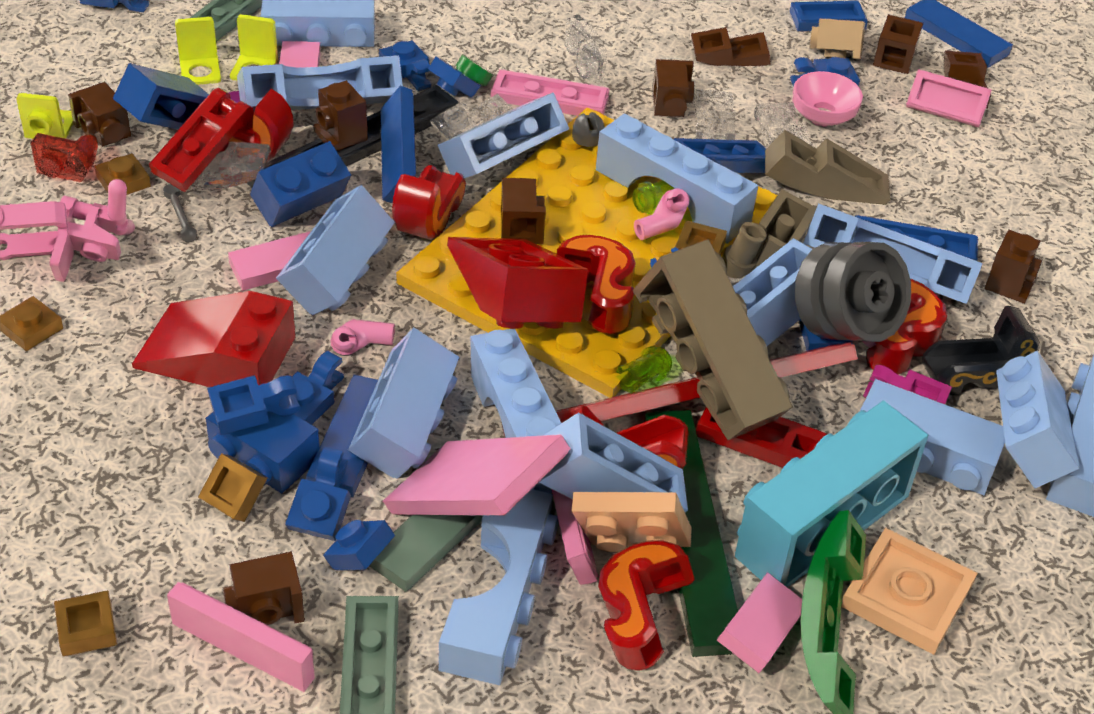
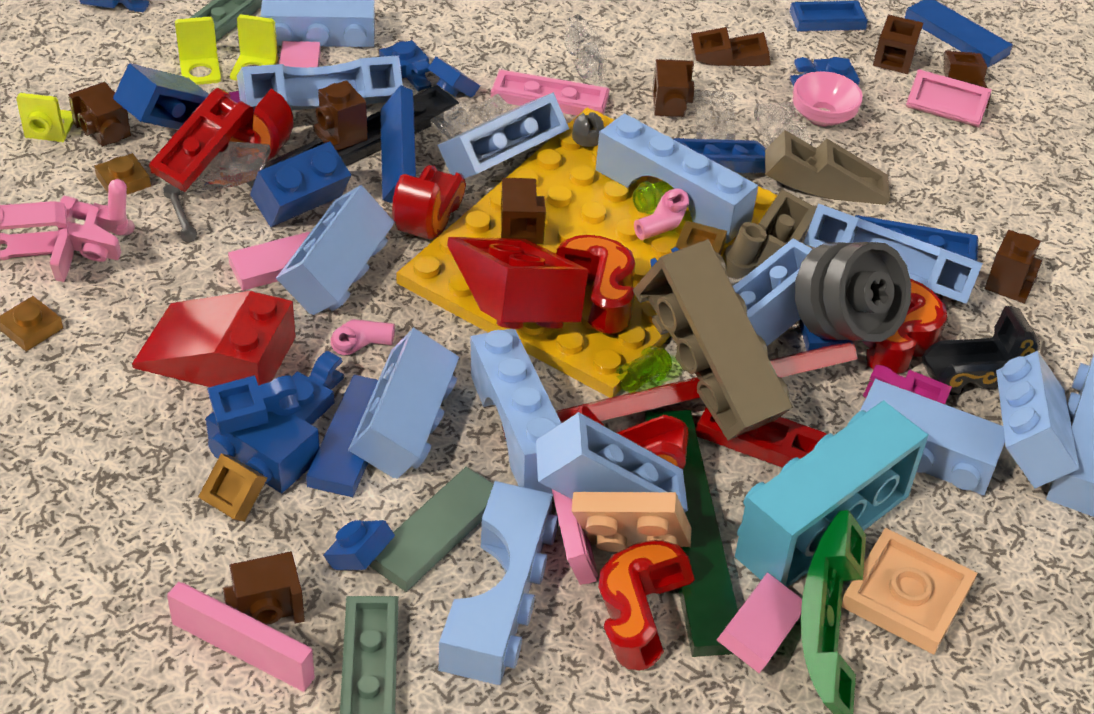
(64, 157): clear red plate -> none
(85, 623): pearl gold plate -> none
(321, 504): blue plate -> none
(474, 70): green tile -> none
(477, 476): bright pink tile -> none
(838, 37): tan brick -> none

